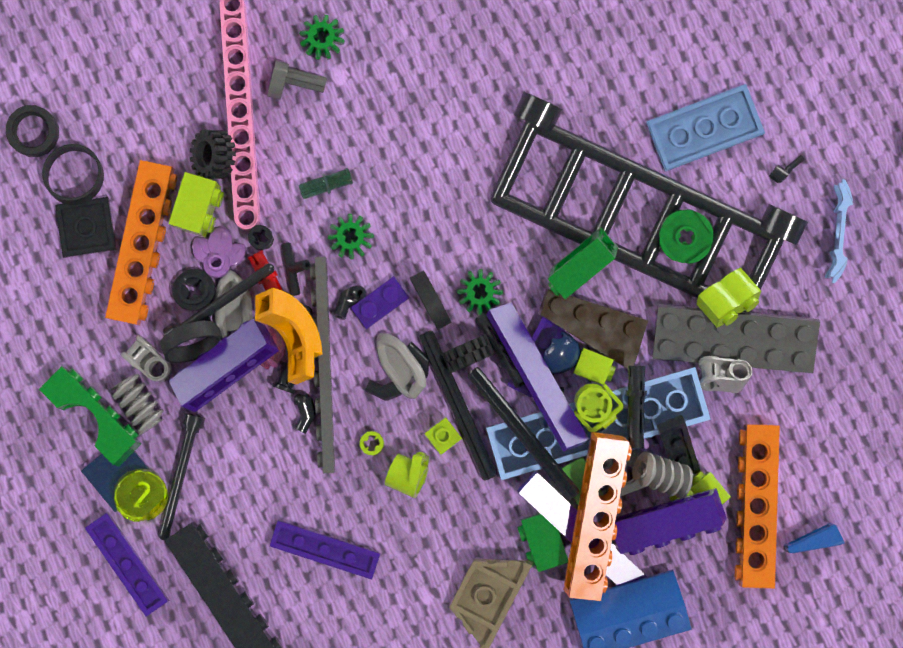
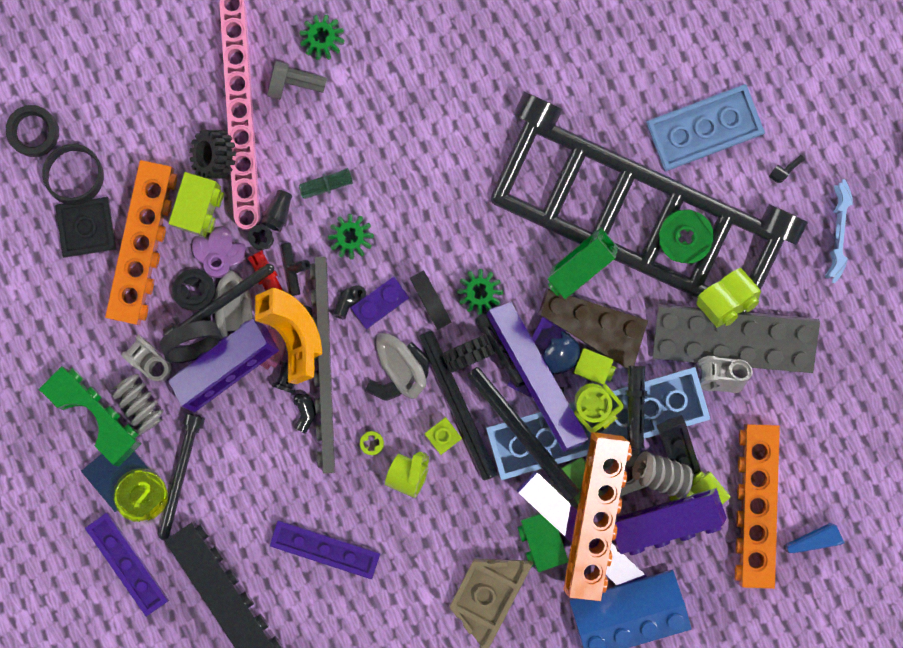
(277, 212): none -> black cone

